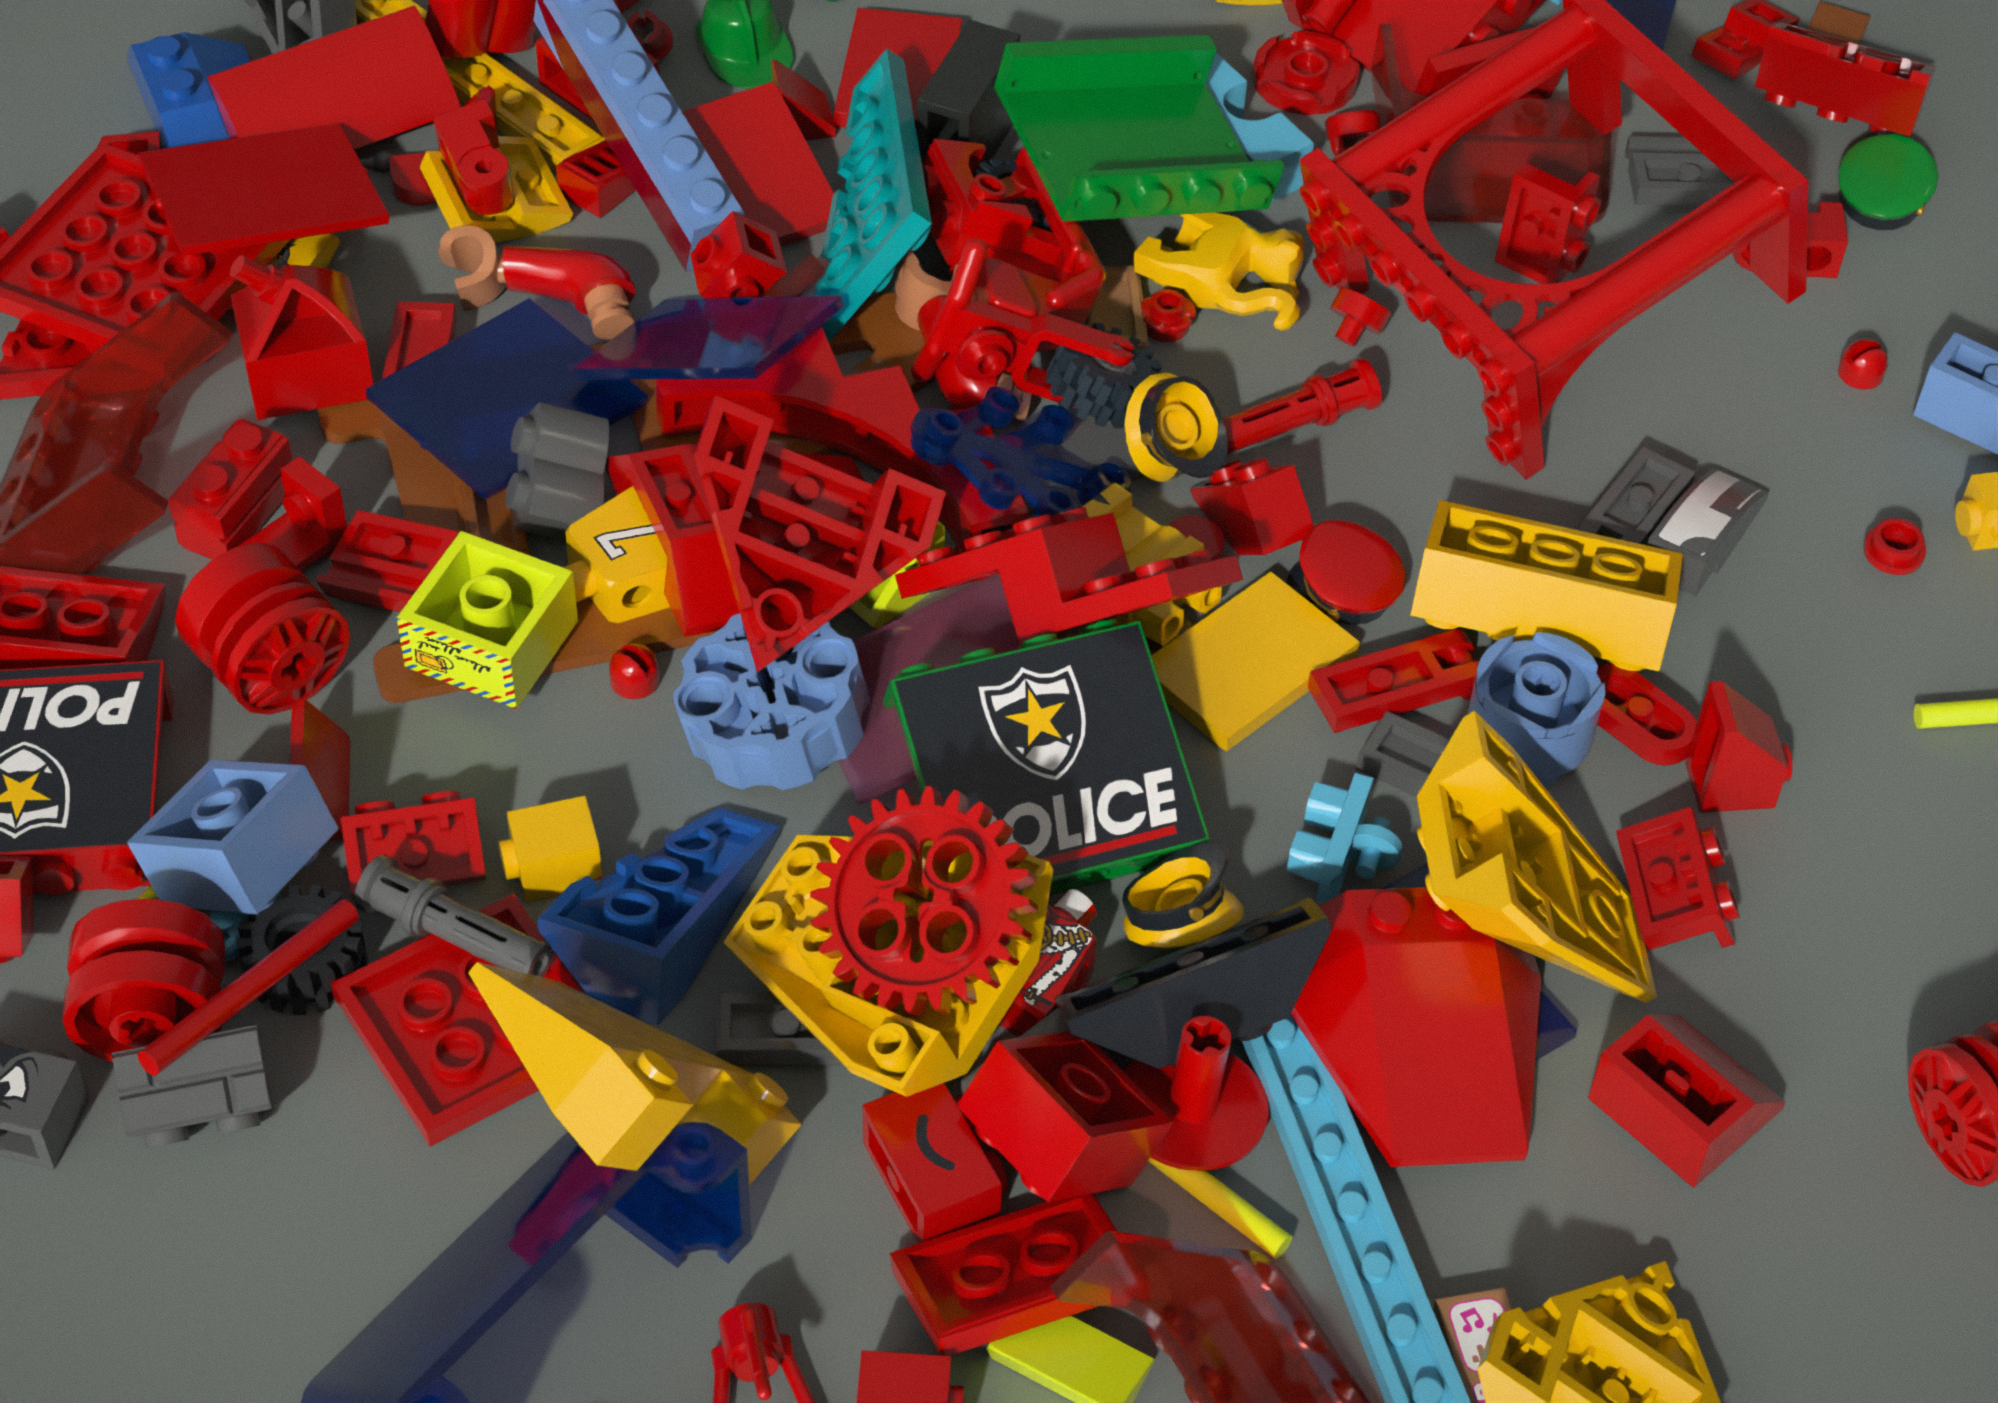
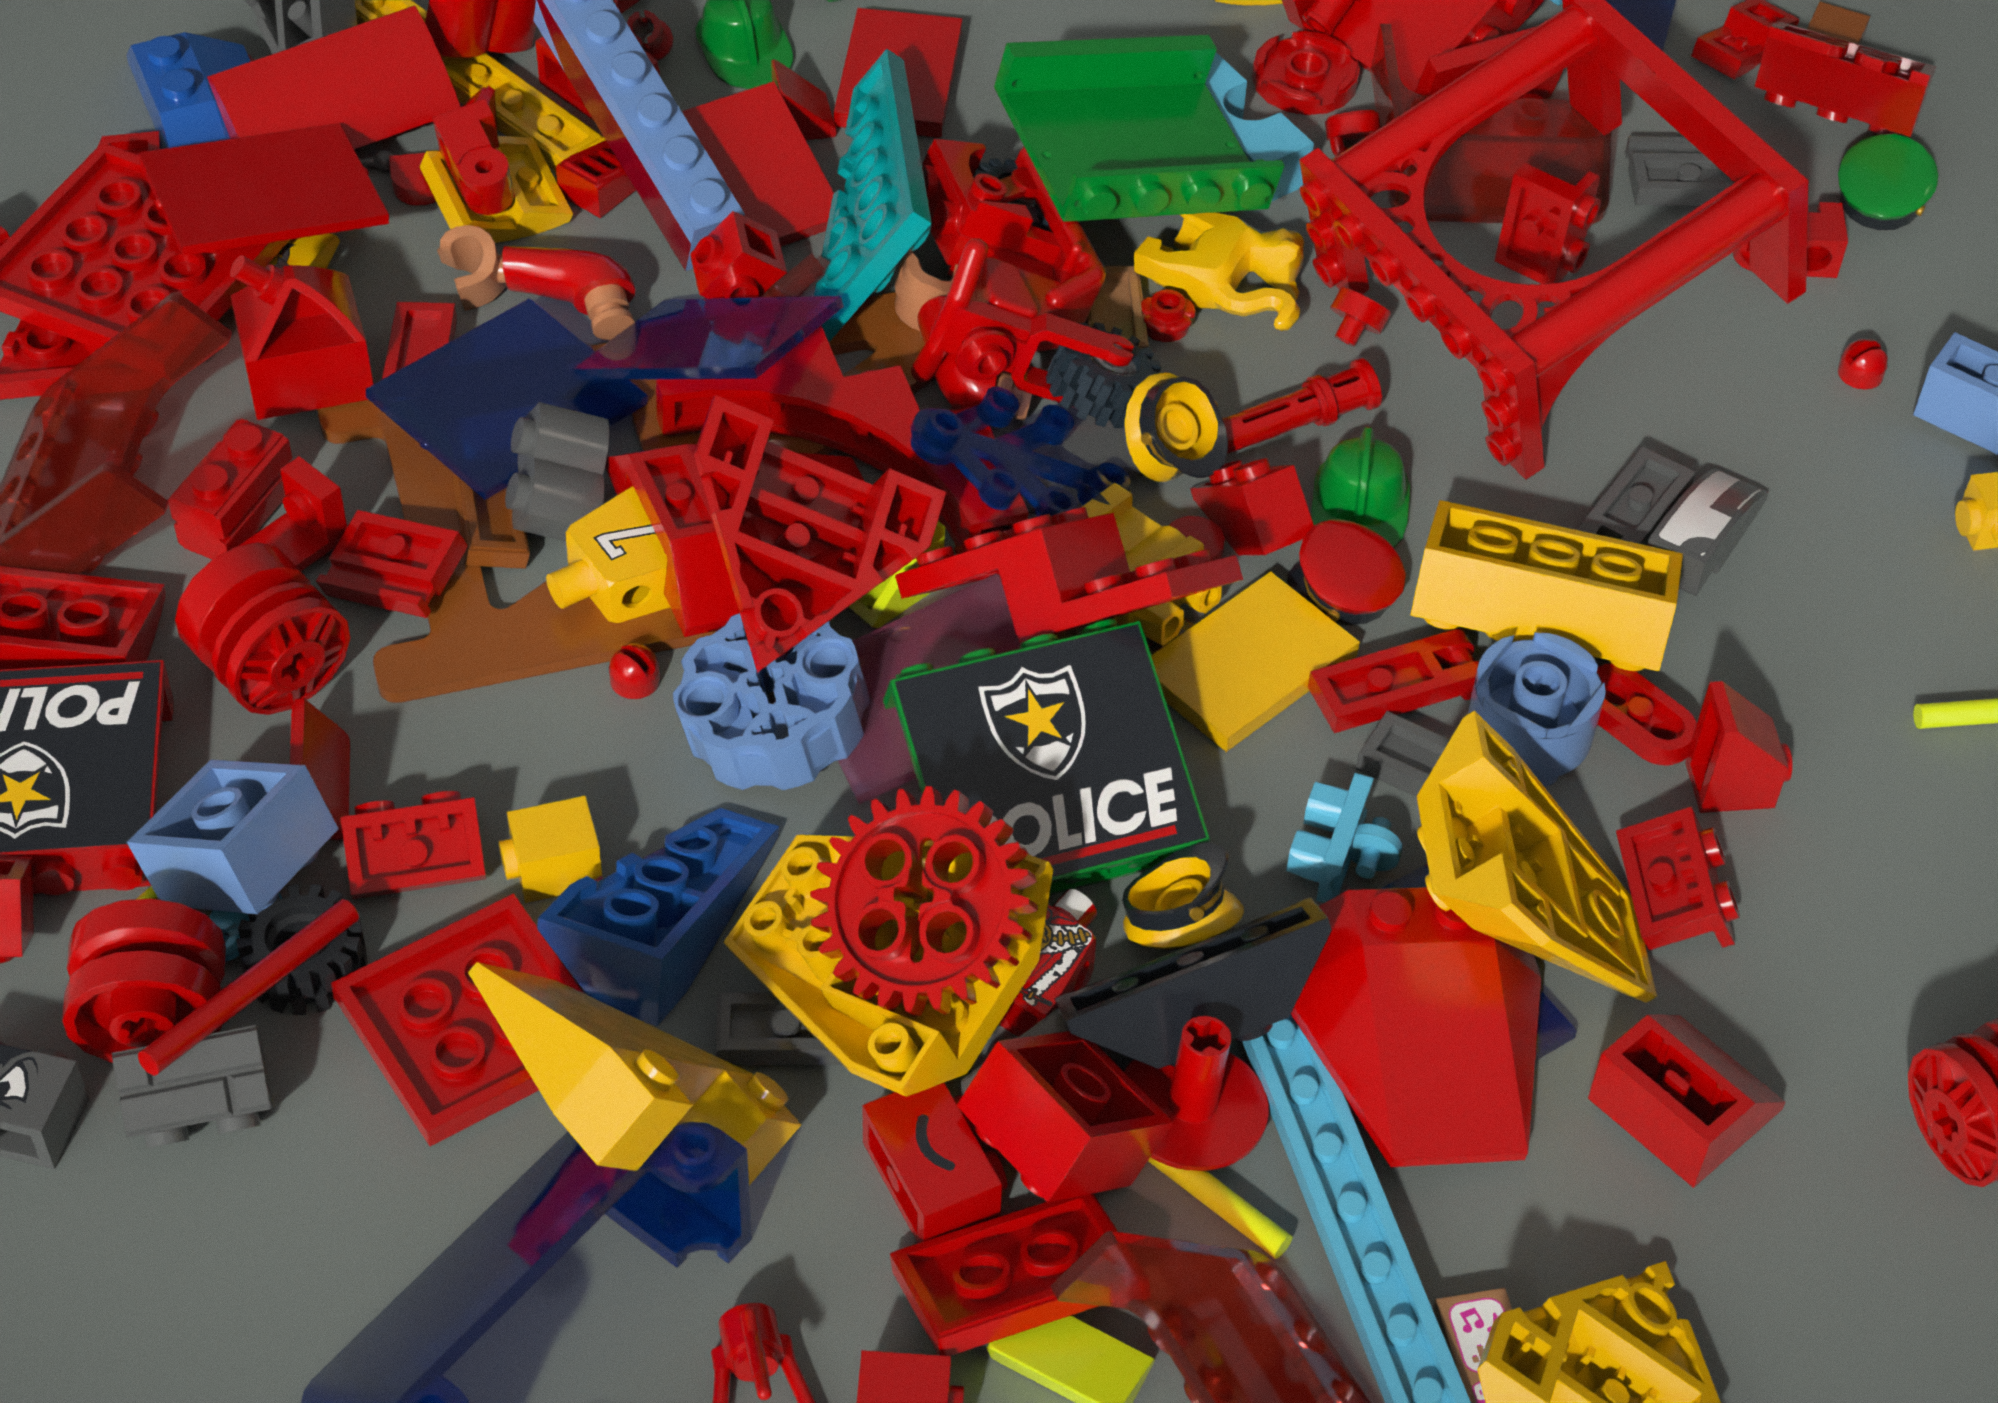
(428, 909): dark grey pin -> none
(488, 619): neon yellow brick -> none
(961, 94): pearl dark grey brick -> none
(1363, 485): none -> green piece
(1895, 547): red plate -> none

